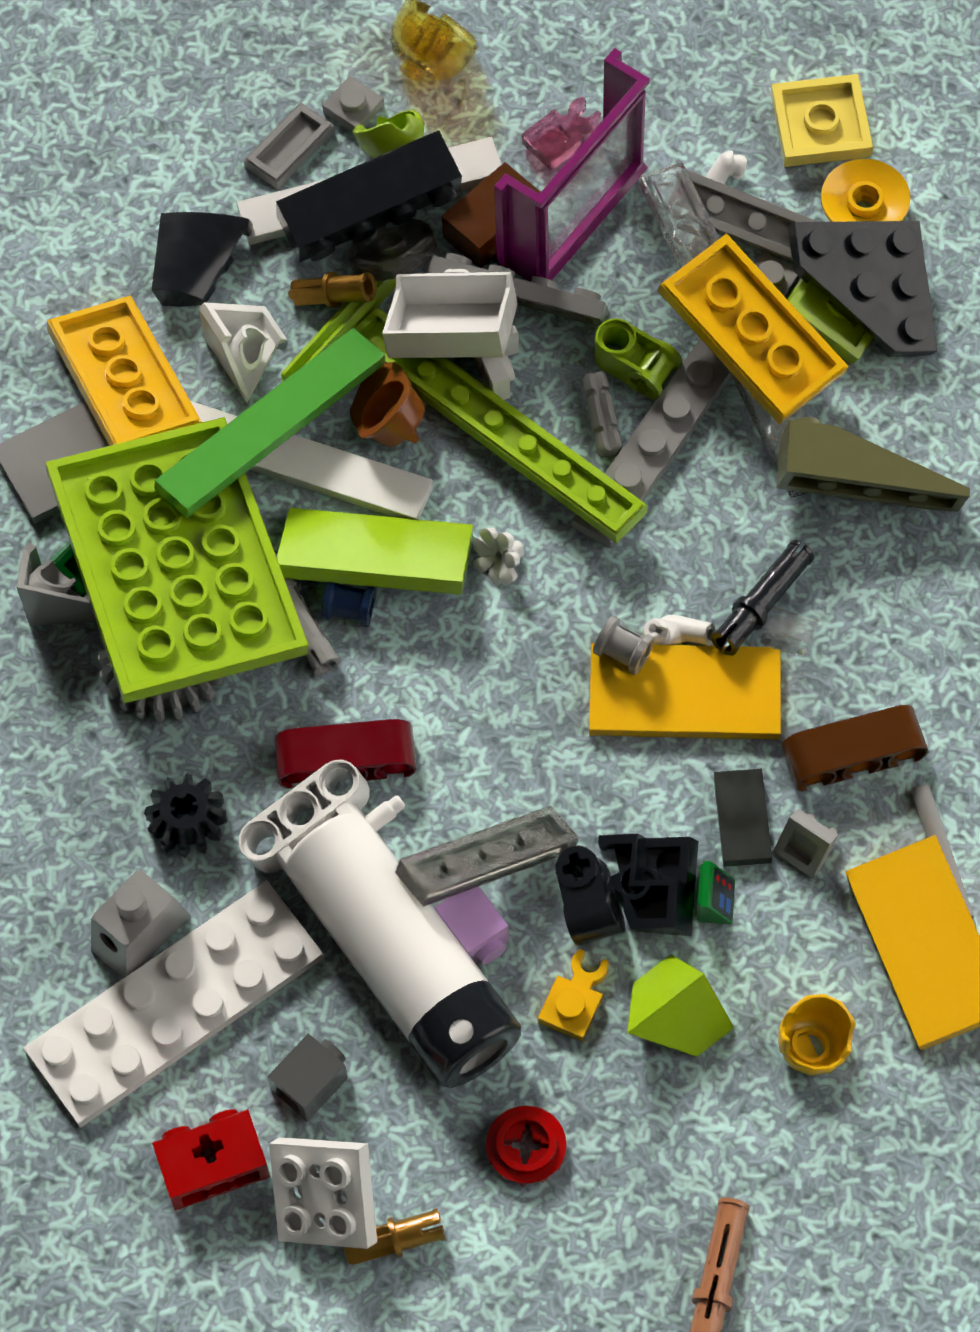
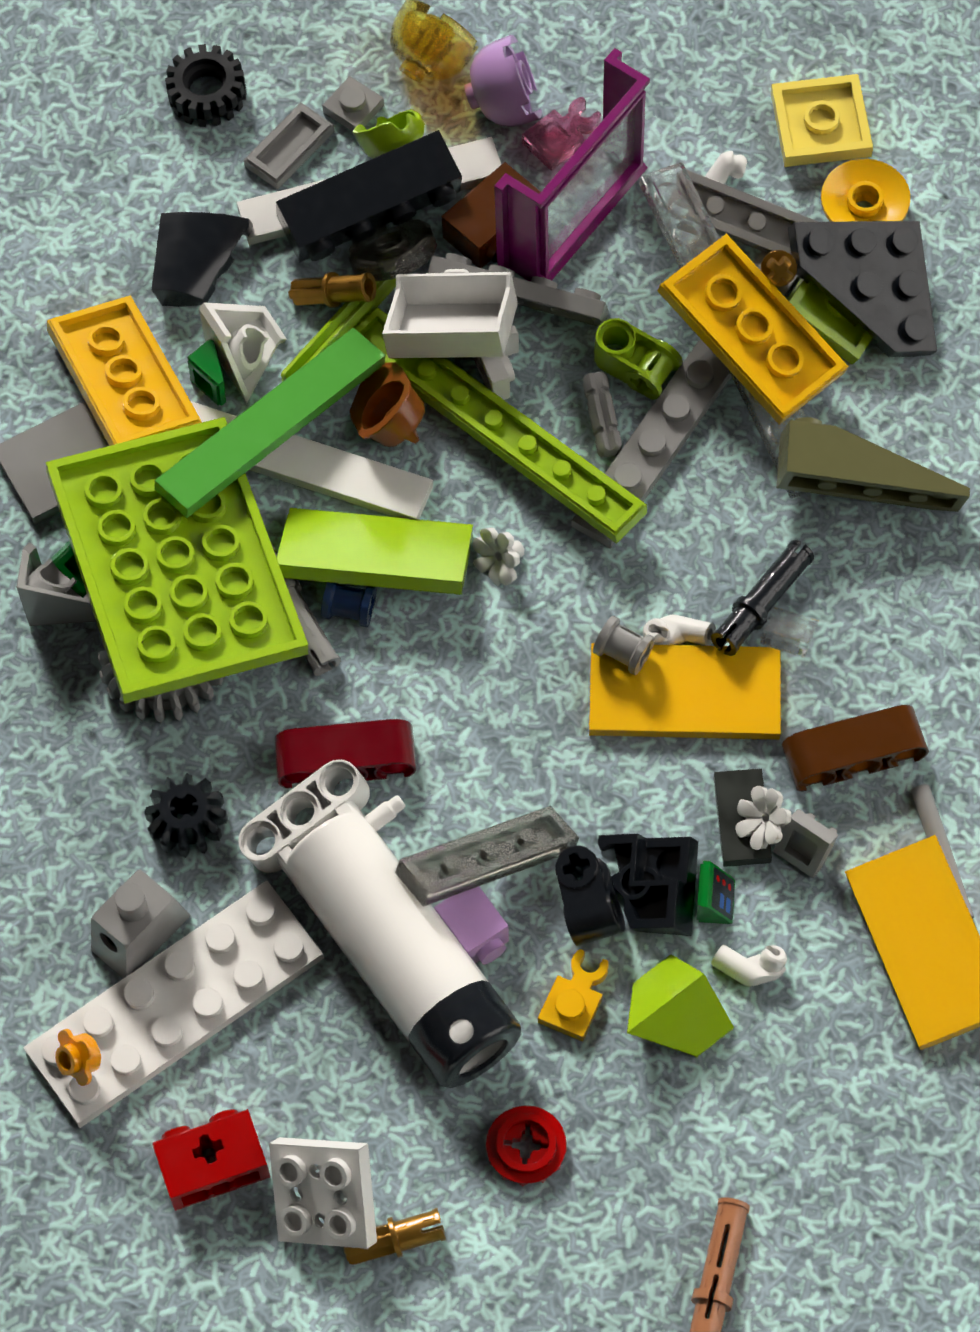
(77, 1056): none -> light orange plate
(205, 106): none -> black tyre
(207, 373): none -> green slope
(309, 1076): dark grey brick -> none
(502, 84): none -> lavender cylinder
(752, 970): none -> white arm
(763, 817): none -> white plant
(779, 267): none -> pearl gold axle
(826, 1020): yellow hair -> none

